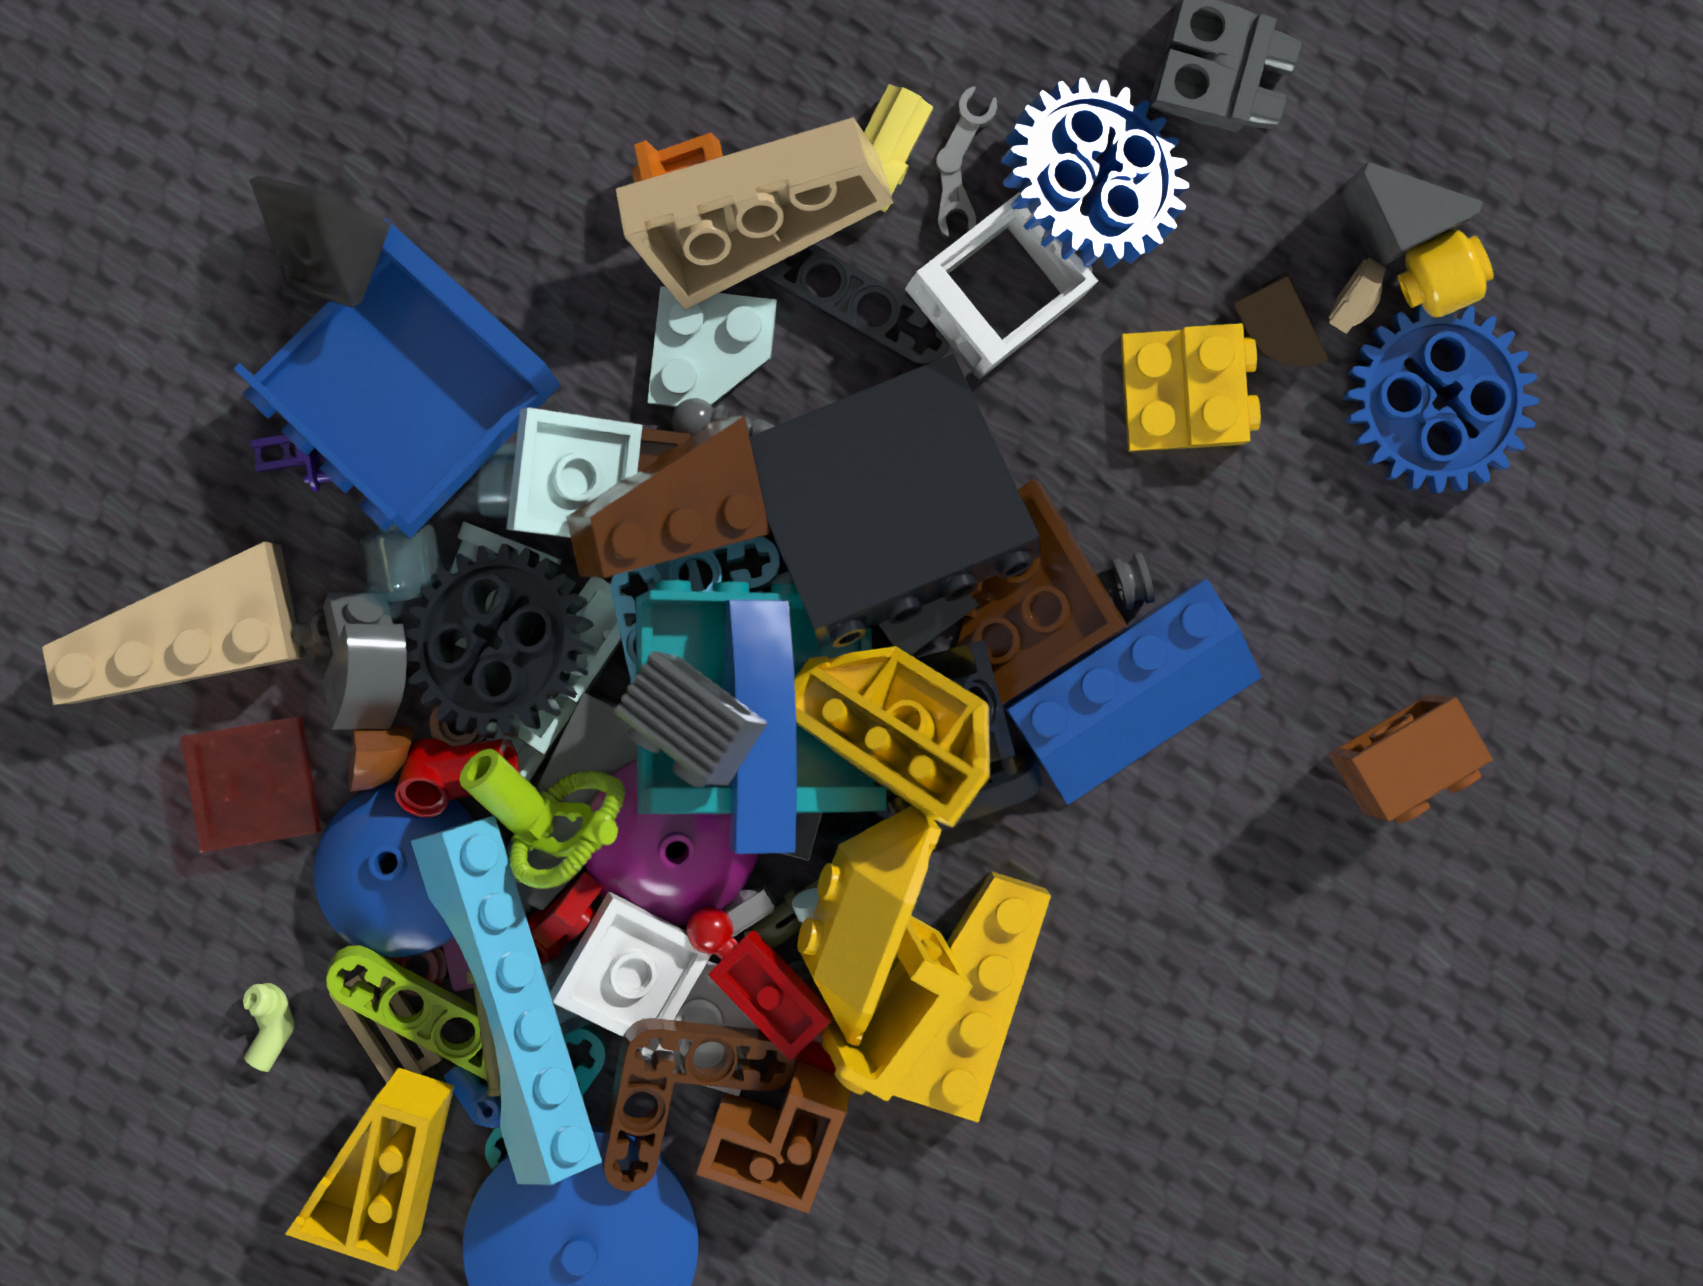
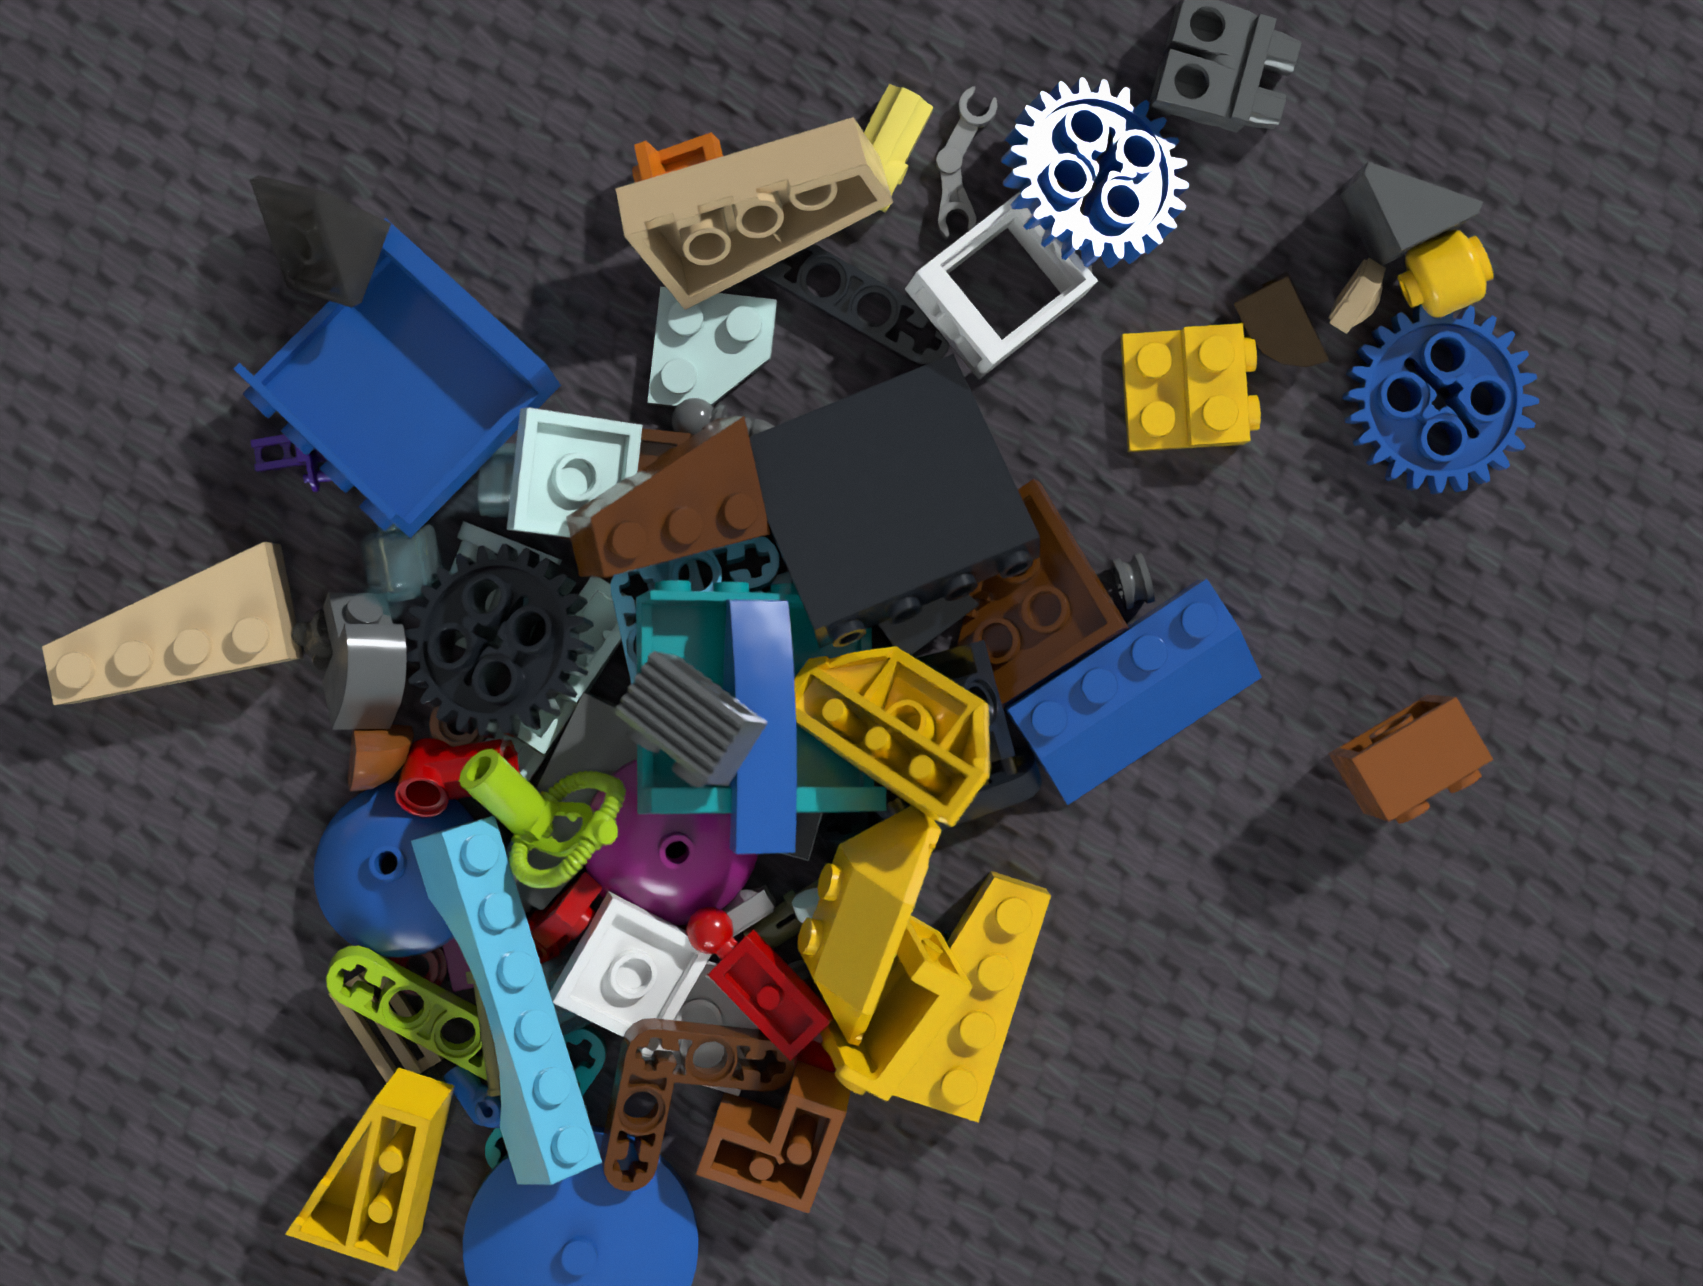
(251, 784): clear red plate -> none
(274, 1021): yellowish green arm -> none

